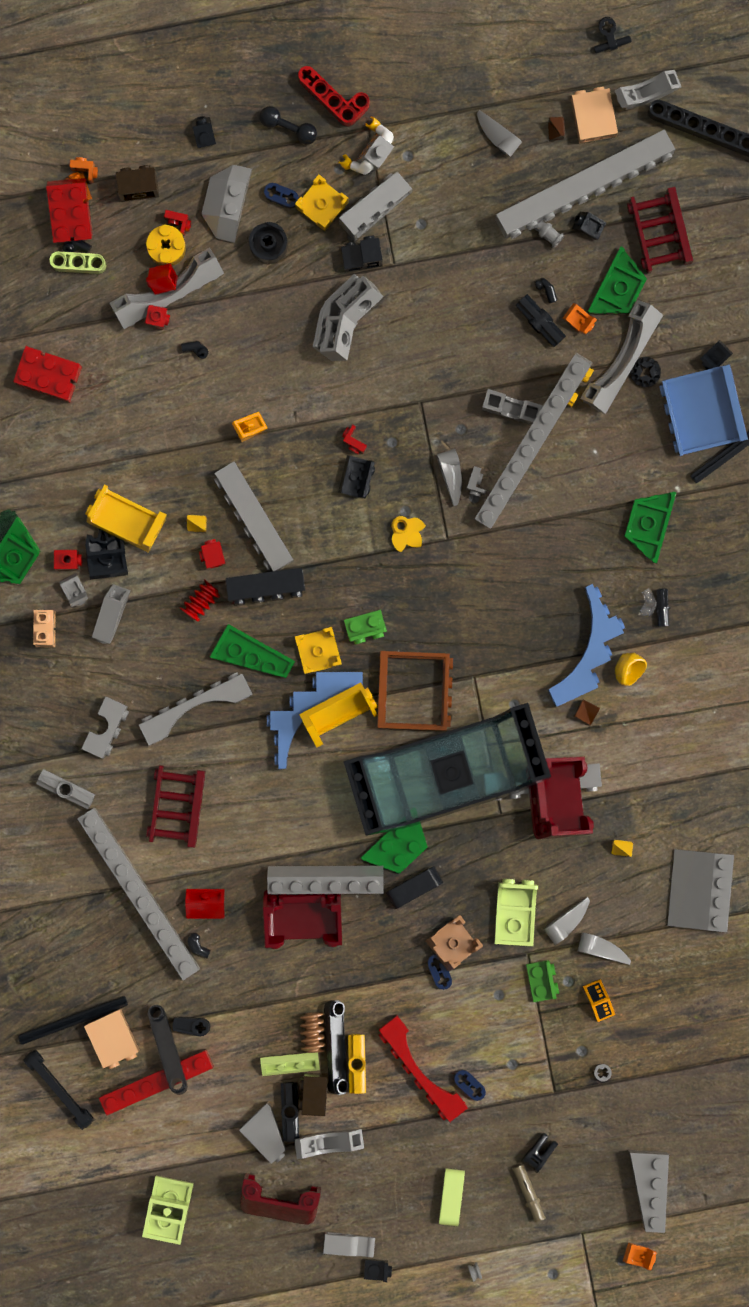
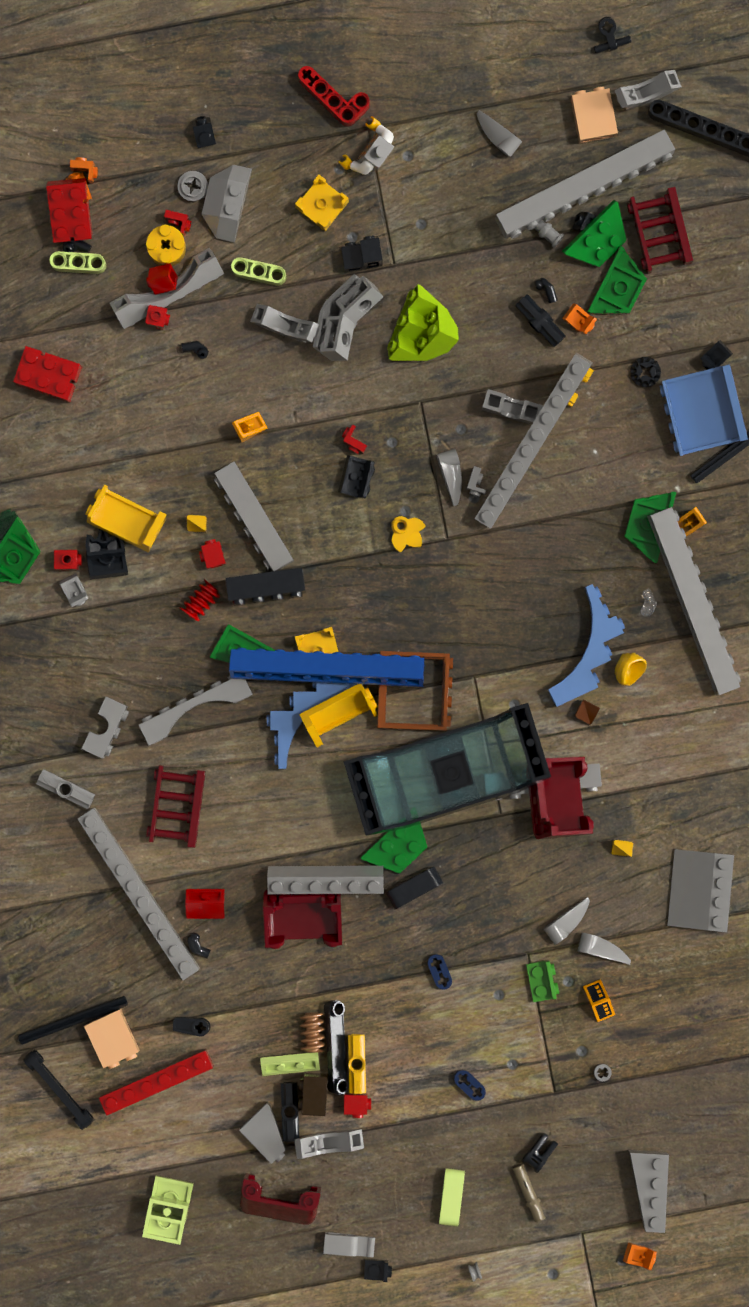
(43, 632): light nougat hips -> none
(110, 614): light grey slope -> none
(137, 183): dark brown brick -> none
(167, 1049): black piece -> none
(188, 178): none -> light grey gear
(251, 265): none -> yellowish green beam
(271, 117): black piece -> none
(273, 252): black brick -> none
(282, 191): dark blue beam -> none
(284, 324): none -> light grey arch
(327, 667): none -> blue brick
(356, 1104): none -> red brick
(365, 626): bright green bracket -> none
(375, 205): light grey wedge -> none
(422, 329): none -> lime brick
(449, 1103): red arch -> none
(453, 943): medium nougat panel -> none
(515, 912): yellowish green bracket -> none
(556, 128): reddish brown slope -> none
(599, 238): none -> green wing
(642, 324): light grey arch -> none
(662, 607): black axle -> none
(691, 521): none -> light orange slope
(694, 601): none -> light grey brick

